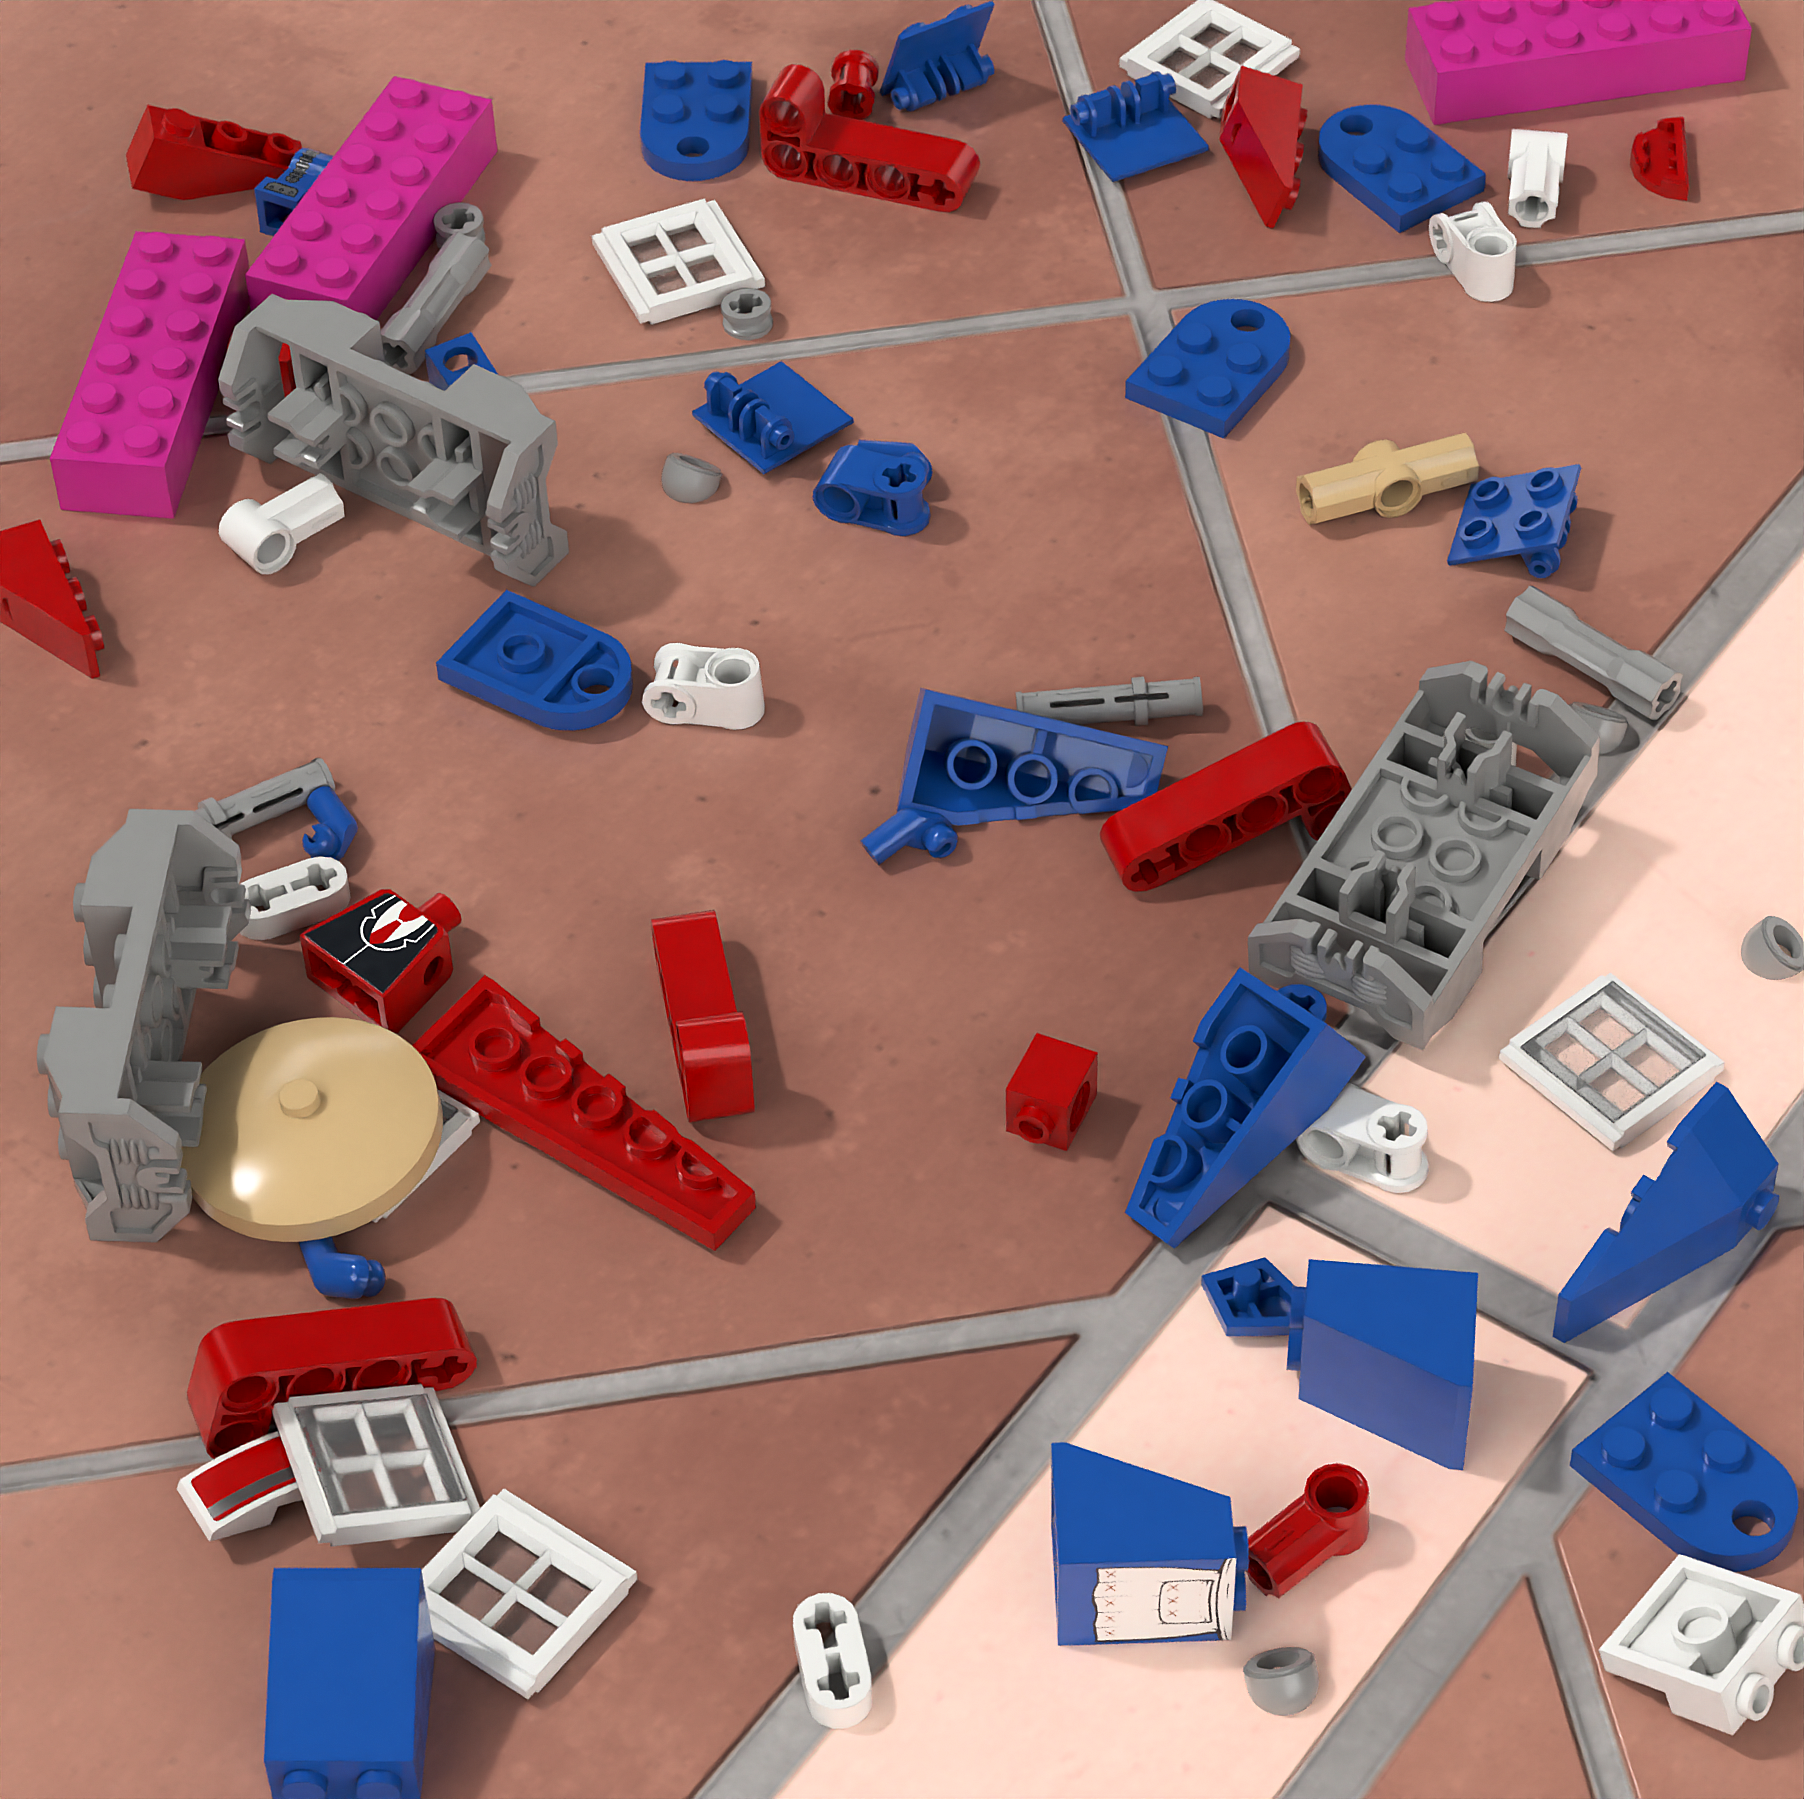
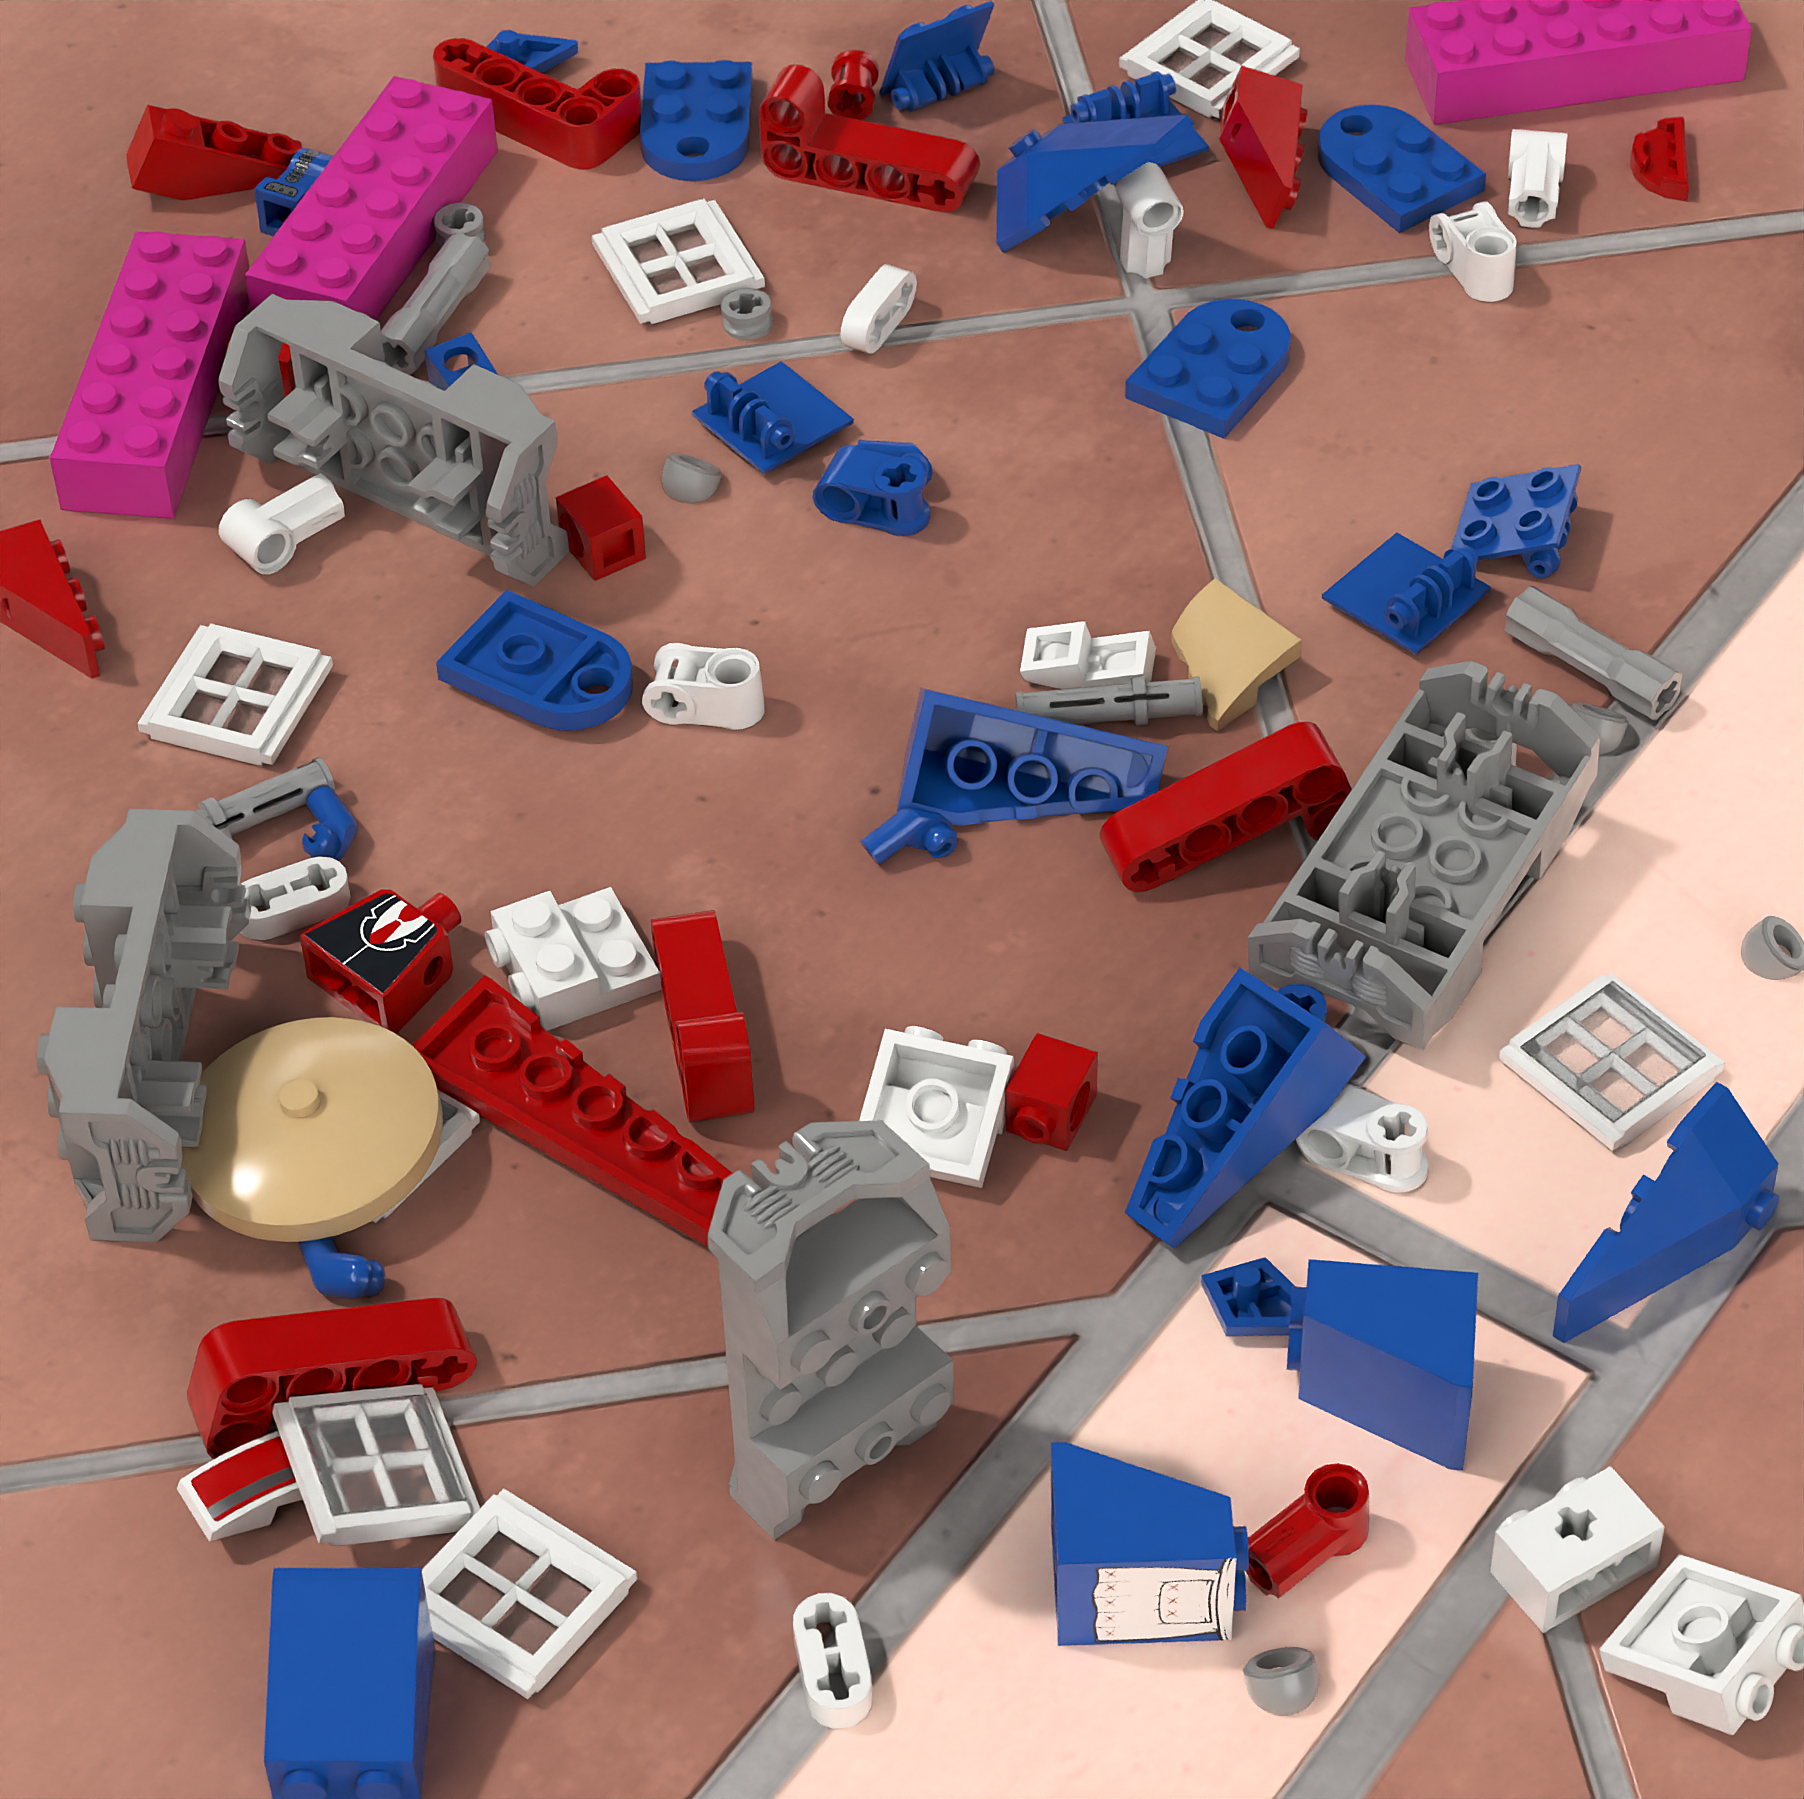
(235, 694): none -> white piece
(534, 51): none -> blue piece
(542, 113): none -> red beam
(571, 955): none -> white plate
(601, 527): none -> red brick
(826, 1313): none -> light grey piece
(878, 309): none -> white beam
(941, 1099): none -> white plate
(1069, 658): none -> white slope
(1071, 166): none -> blue wedge
(1148, 220): none -> white piece
(1230, 650): none -> tan slope
(1387, 478): tan piece -> none
(1409, 591): none -> blue hinge
(1576, 1548): none -> white brick
(1690, 1477): blue plate -> none

